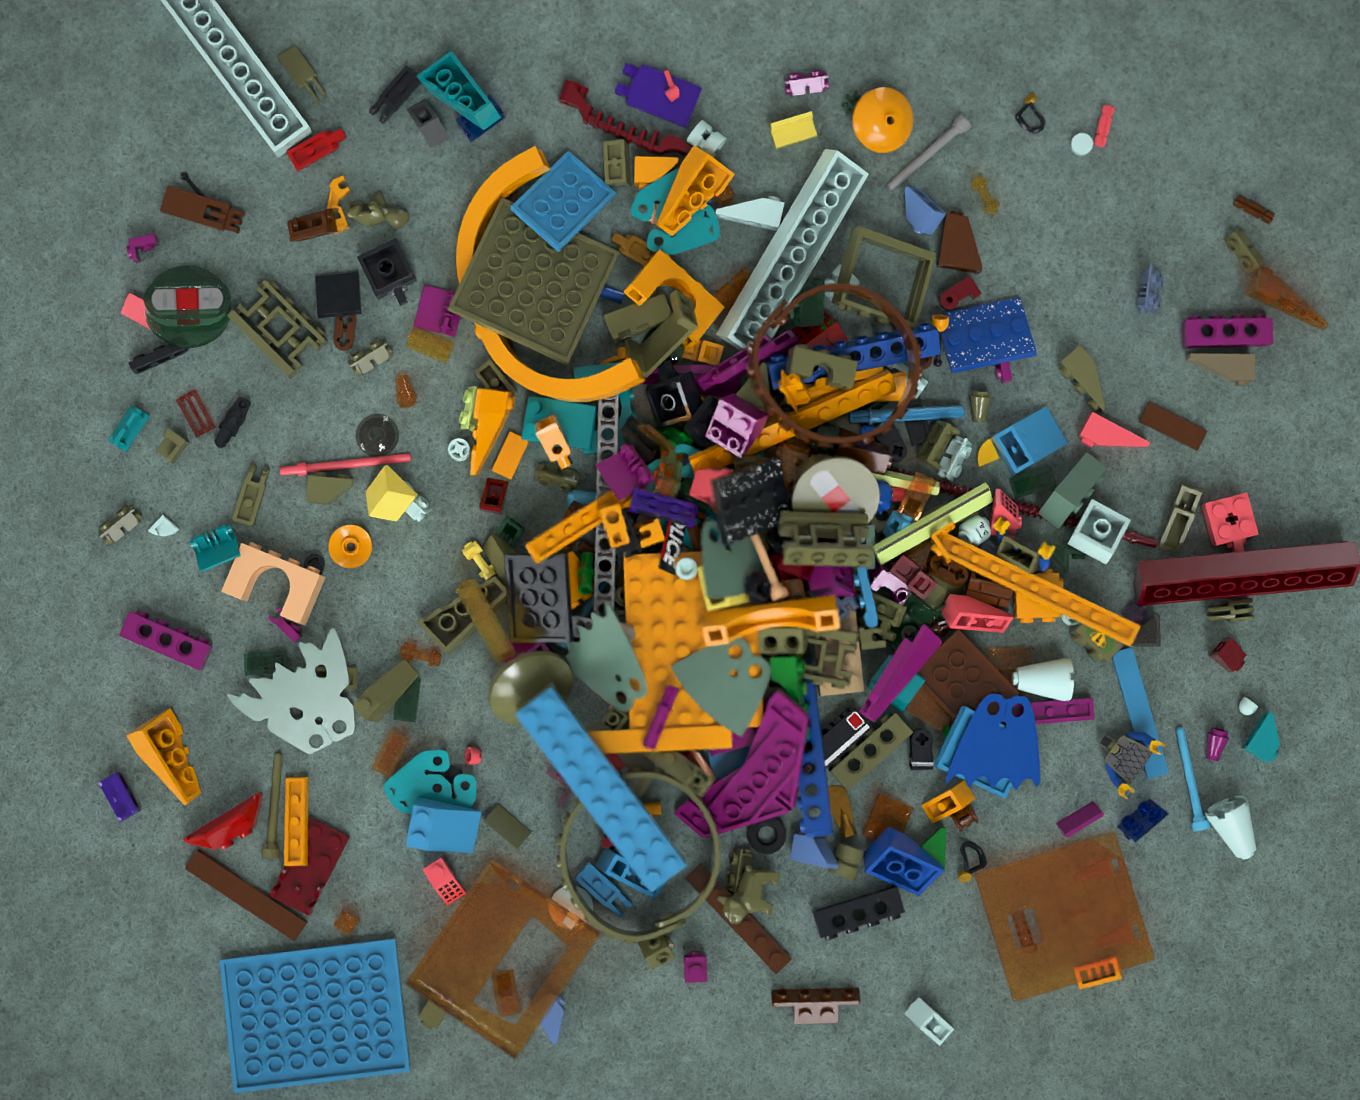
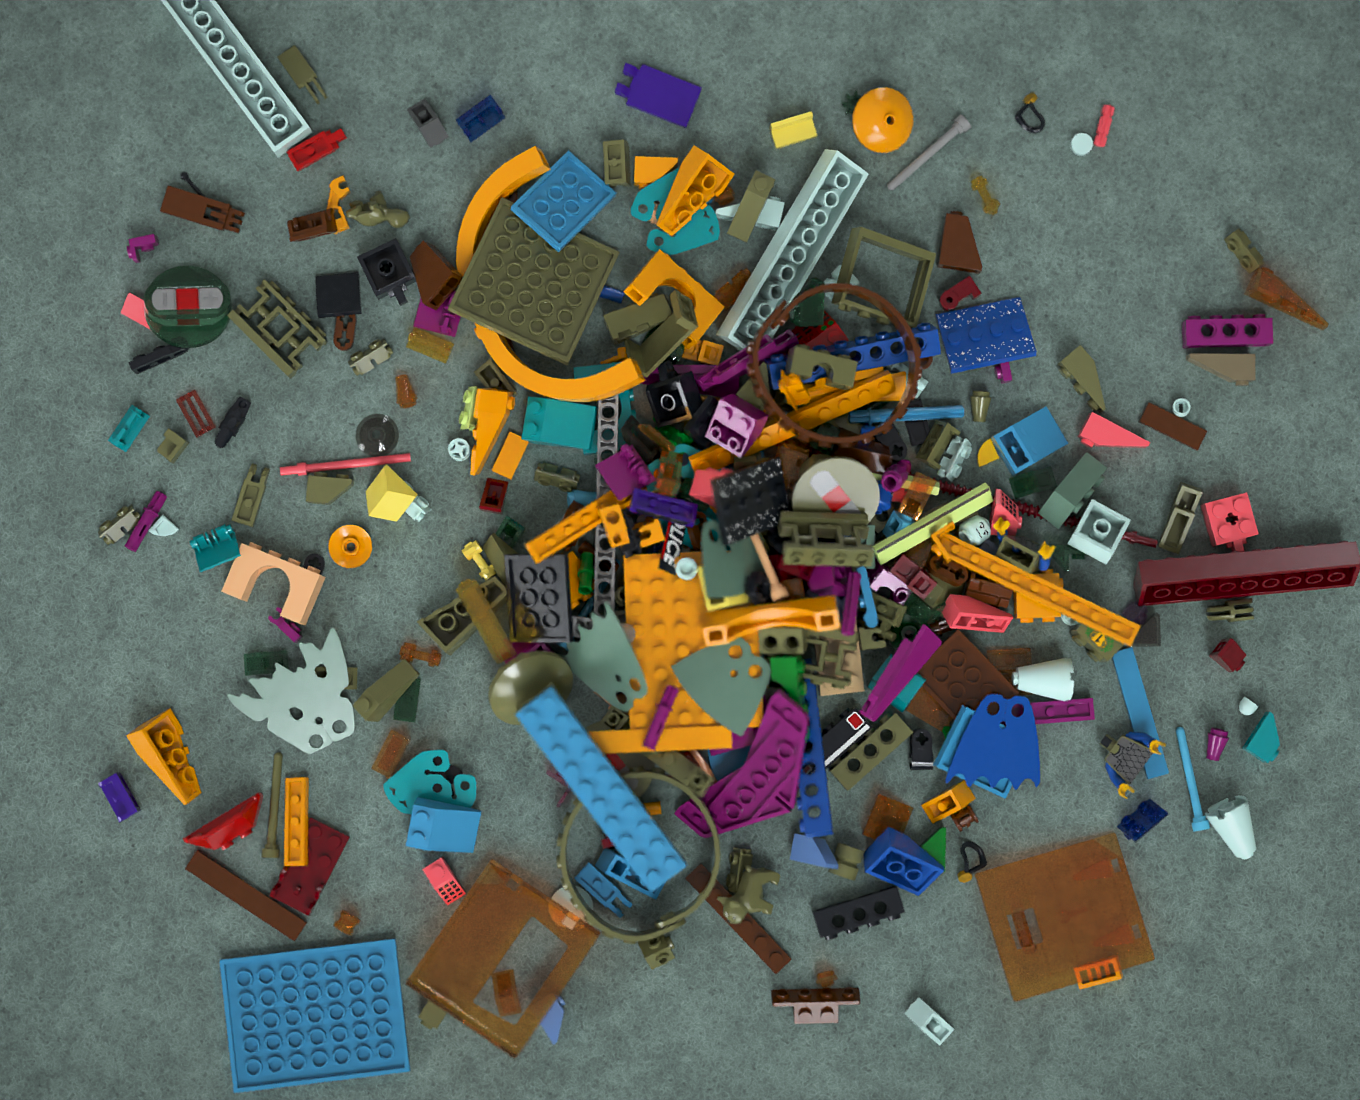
(133, 631): magenta brick -> none
(146, 520): none -> magenta axle
(396, 93): black hinge -> none
(433, 275): none -> reddish brown slope
(456, 88): teal wedge -> none
(475, 755): coral hinge -> none
(507, 826): olive slope -> none
(551, 433): light orange torso -> none
(574, 95): dark red piece -> none
(633, 248): pearl gold hinge -> none
(673, 92): coral hand -> none
(695, 967): magenta bracket -> none
(713, 139): light aqua wheel -> none
(751, 206): none -> olive slope
(767, 848): black tyre -> none
(814, 80): hinge -> none
(826, 978): none -> clear orange plate
(841, 811): pearl gold piece -> none
(851, 603): none -> magenta axle
(896, 475): none -> magenta piece
(922, 211): medium blue slope -> none
(941, 323): light orange hinge -> none
(1079, 819): magenta slope -> none
(1154, 280): sand blue hinge -> none
(1186, 407): none -> light aqua hinge
(1254, 209): reddish brown axle -> none

